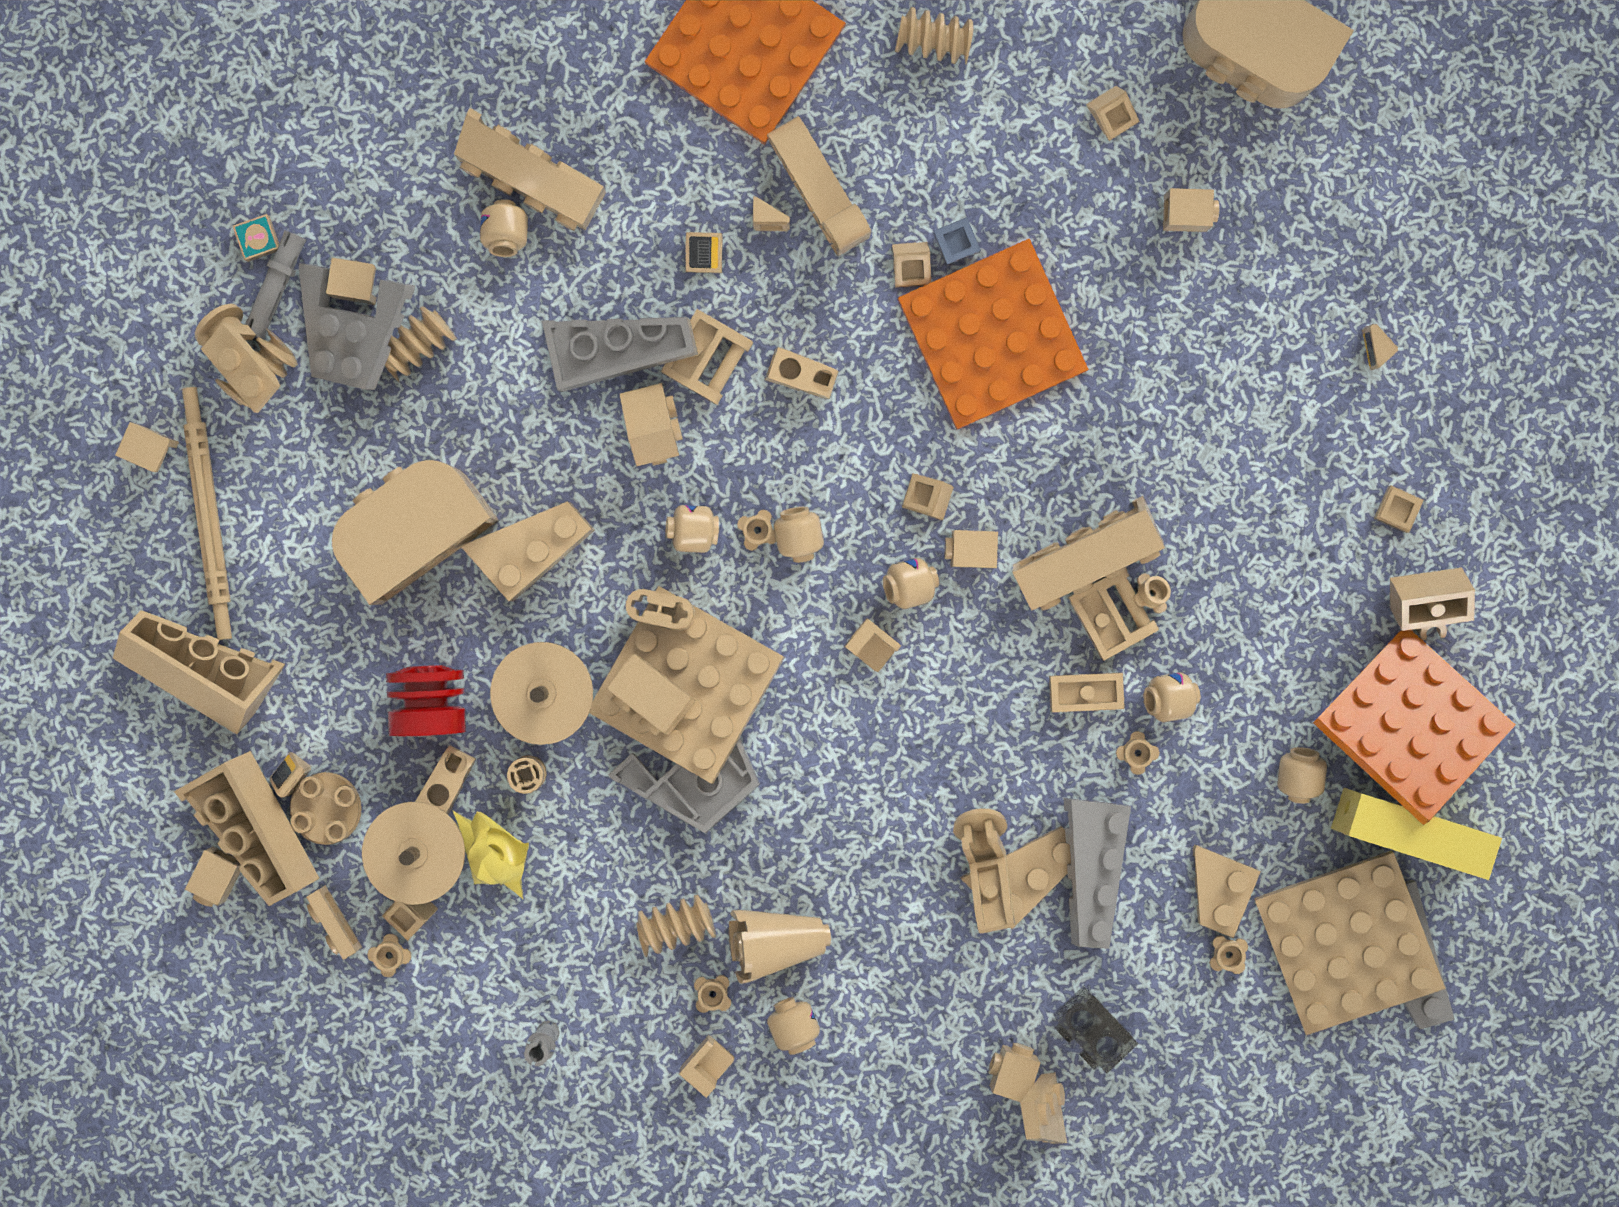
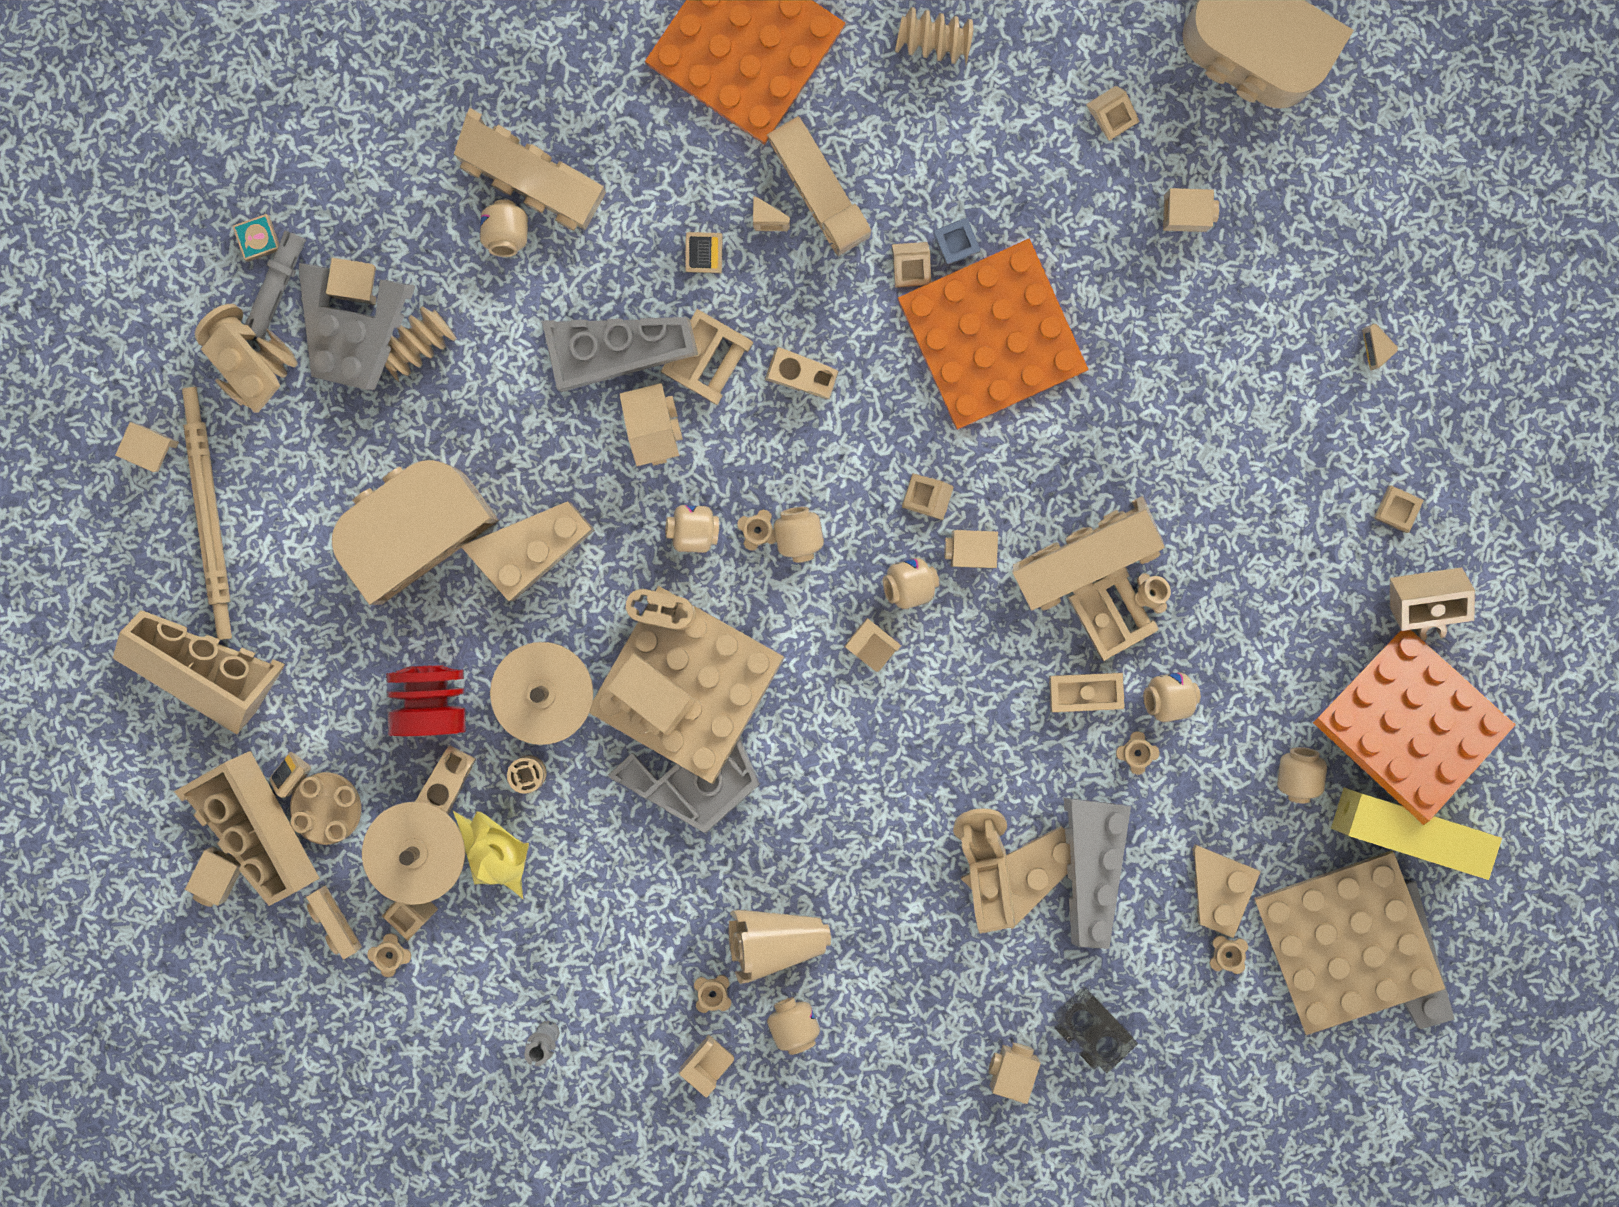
(674, 925): tan piece -> none
(1043, 1111): tan wing -> none

